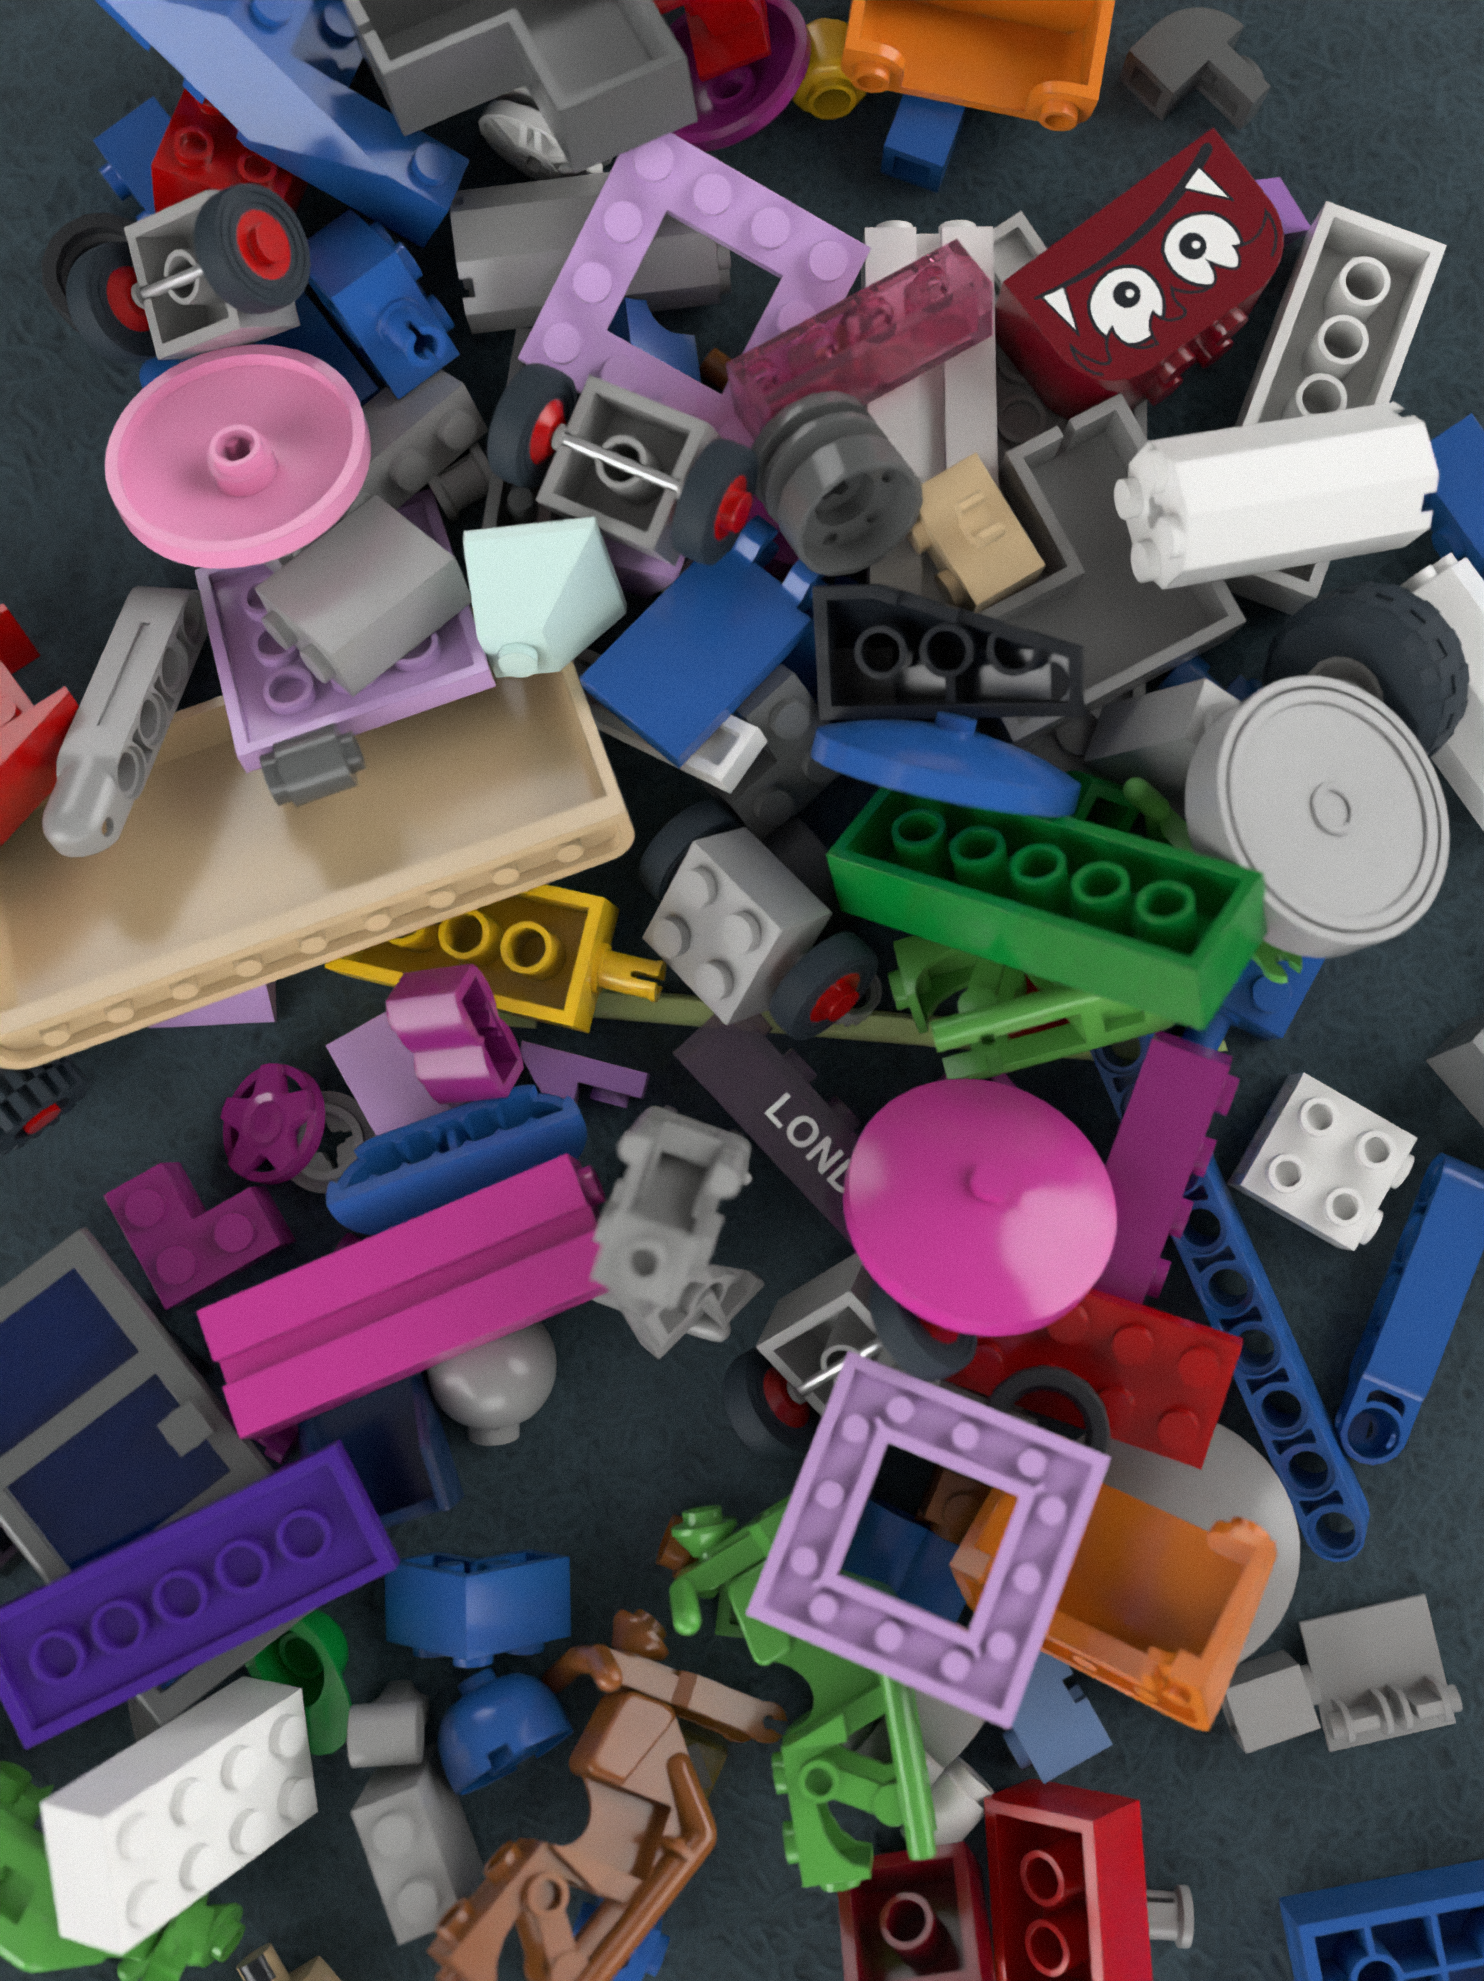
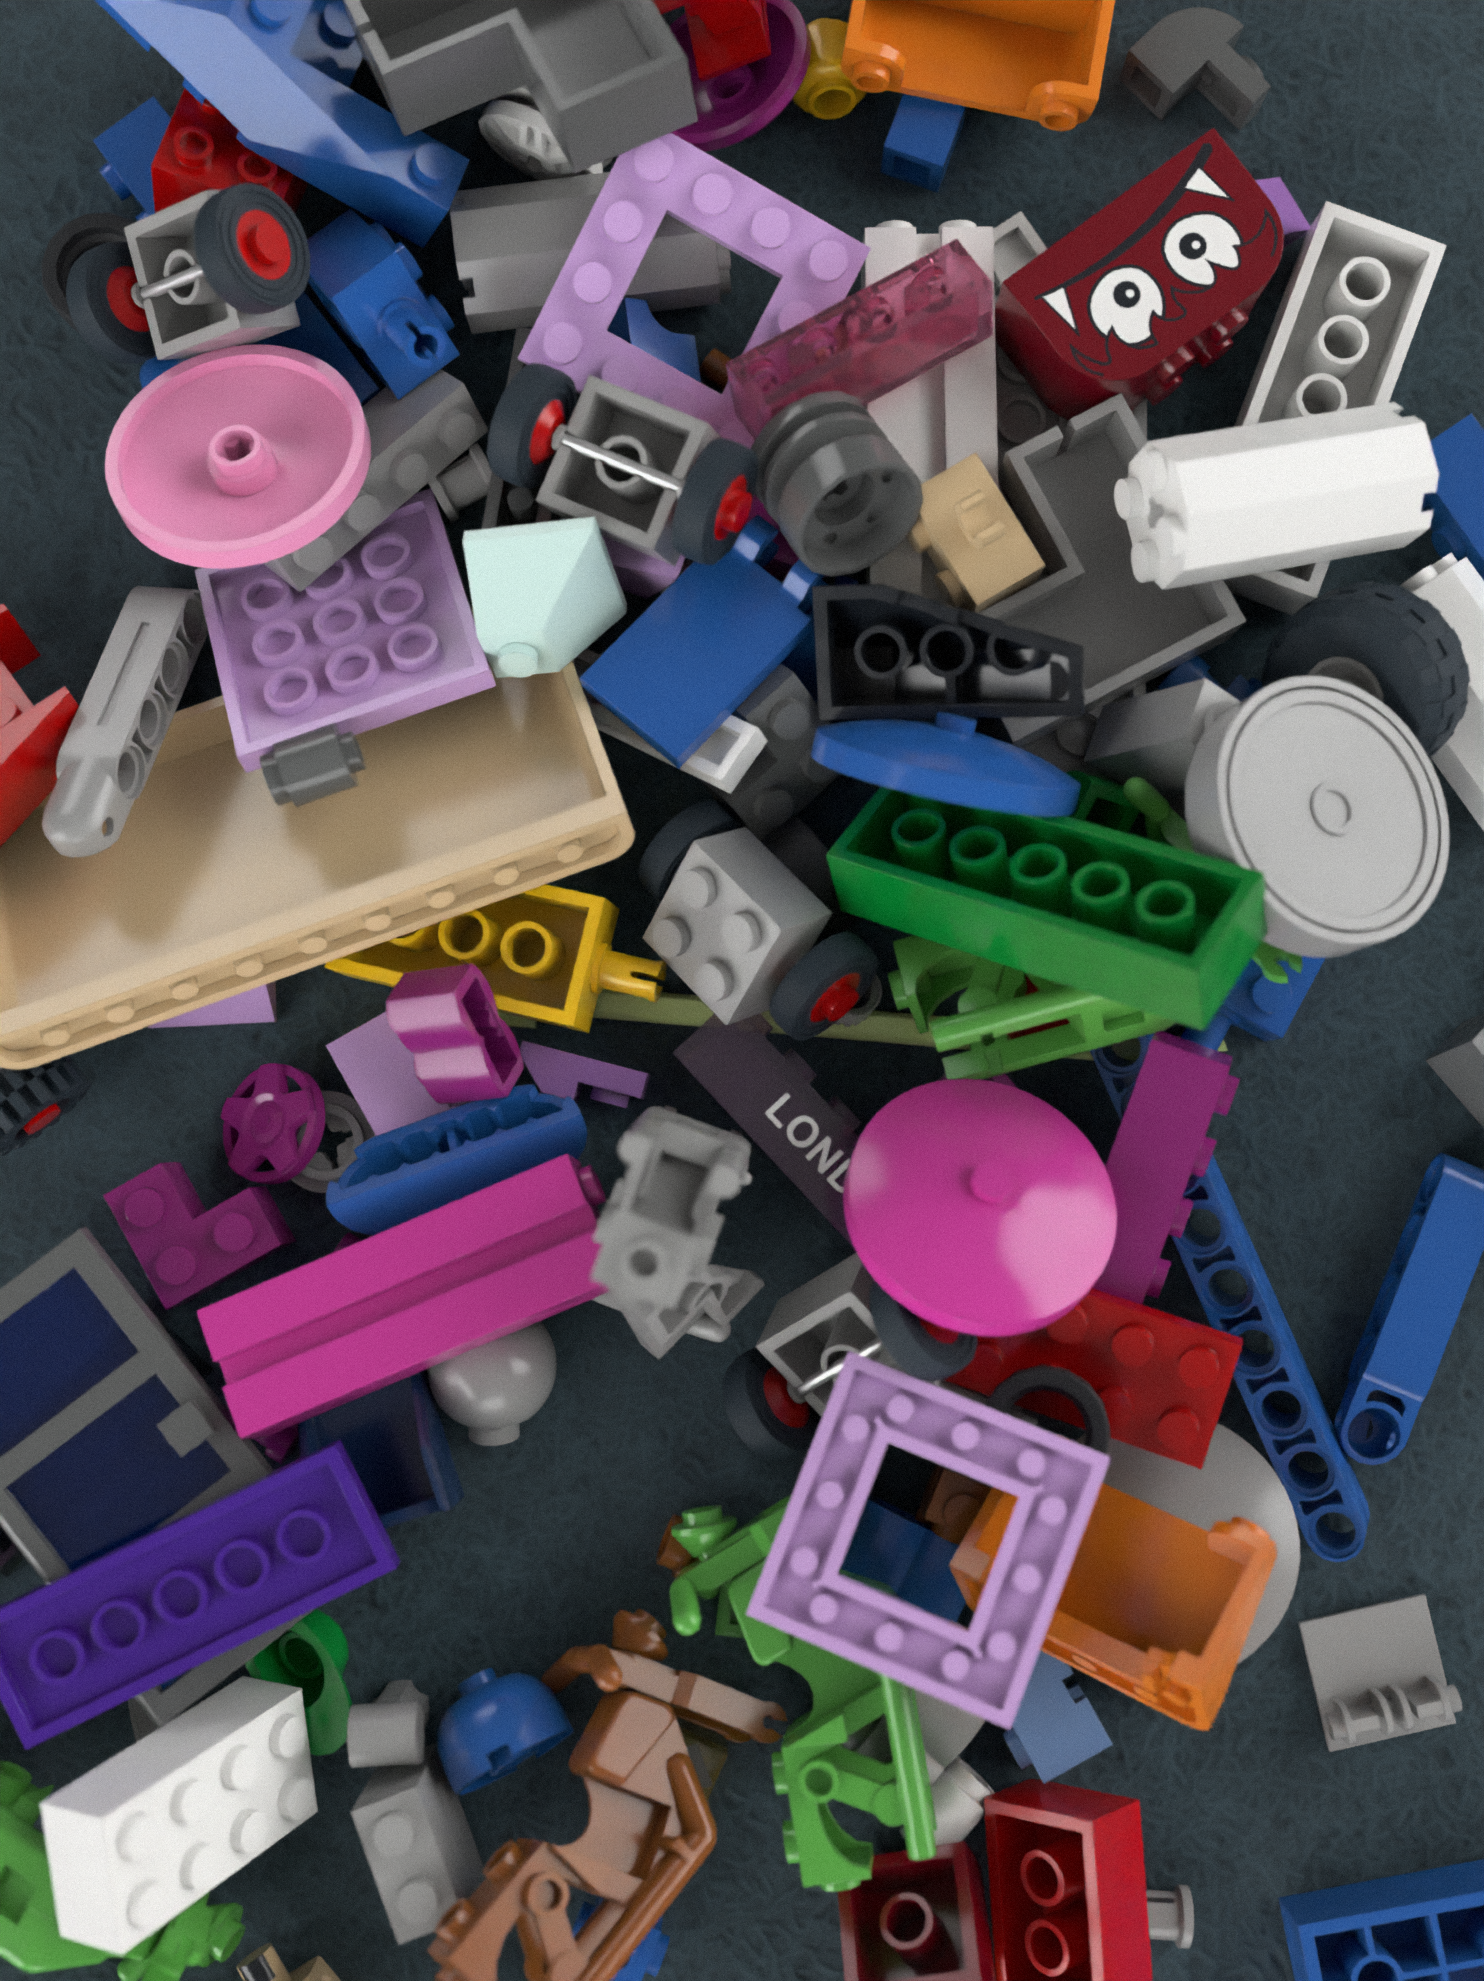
(363, 596): light grey brick -> none
(478, 1605): blue brick -> none
(1270, 1701): light grey brick -> none
(1324, 1162): white brick -> none

